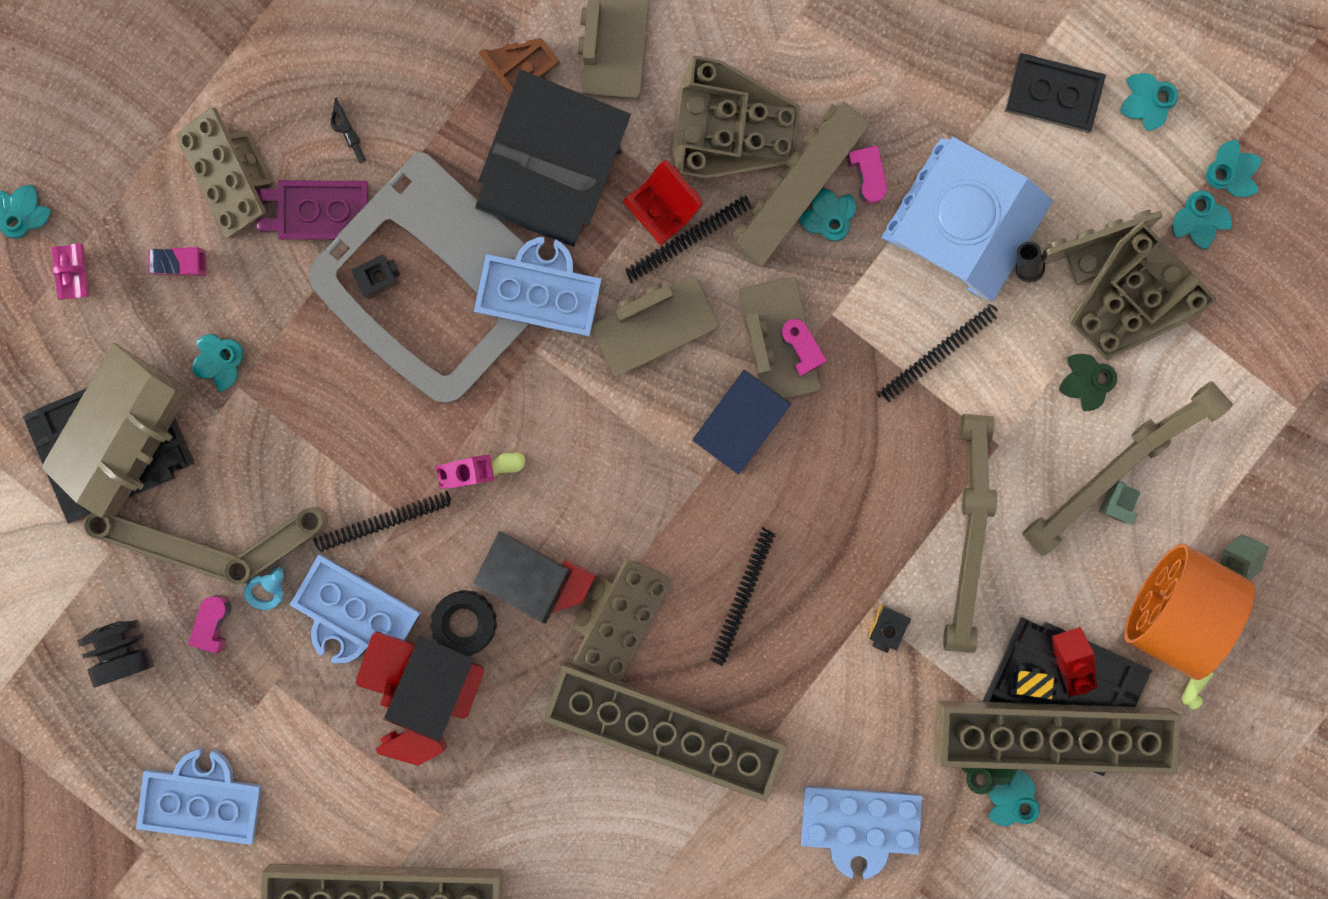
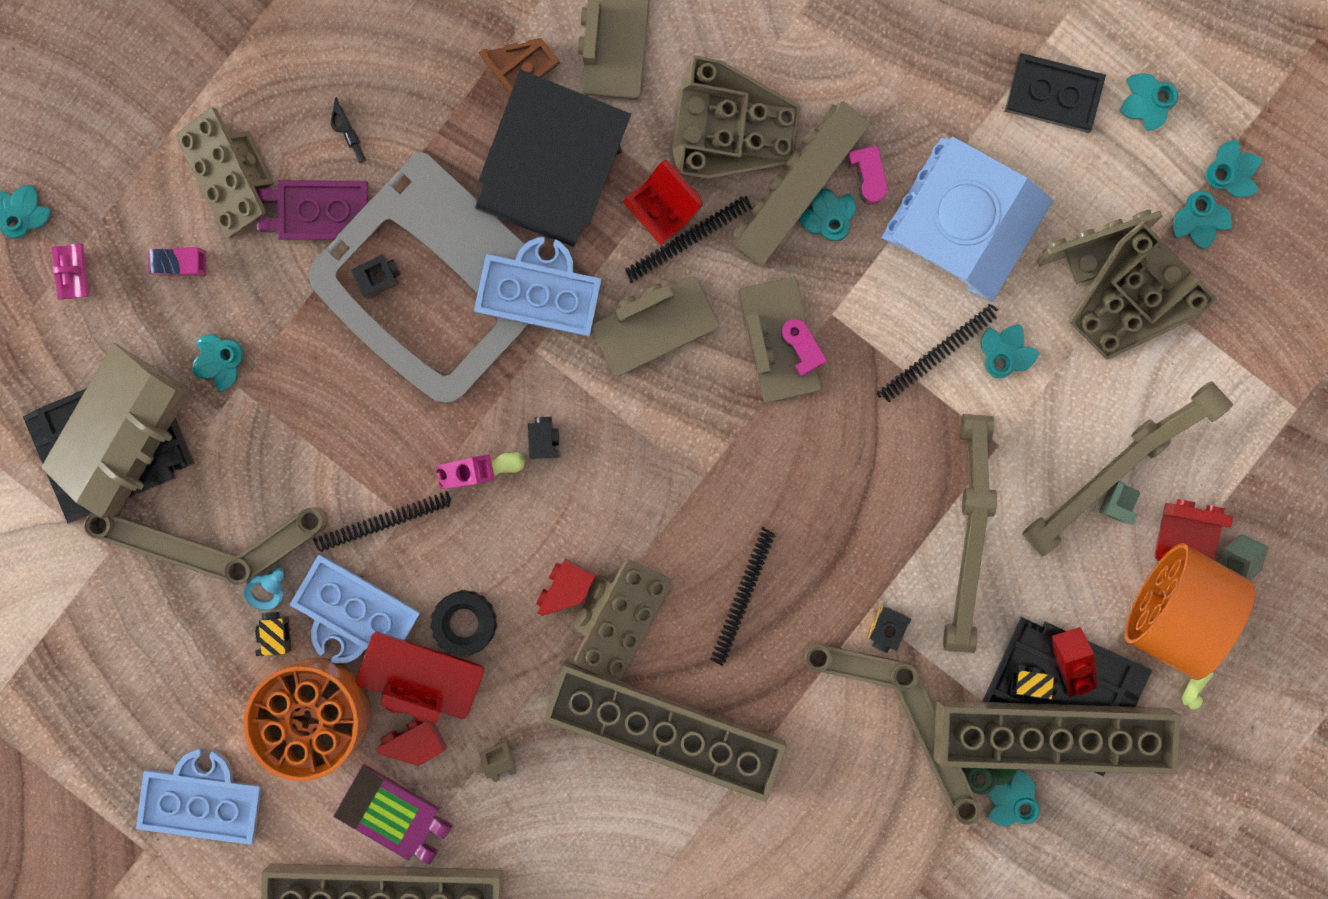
(115, 653): black wheel -> none
(209, 624): dark pink leg -> none
(273, 634): none -> brick
(350, 701): none -> orange wheel
(391, 815): none -> tile
(428, 689): black tile -> none
(497, 760): none -> dark tan tile
(522, 577): black tile -> none
(543, 438): none -> black brick
(556, 172): dark grey piece -> none
(741, 421): dark blue tile -> none
(861, 825): light blue plate -> none
(916, 705): none -> dark tan piece
(1009, 348): none -> teal plate
(1029, 262): black piece -> none
(1084, 382): dark green plate -> none
(1192, 527): none -> red bracket

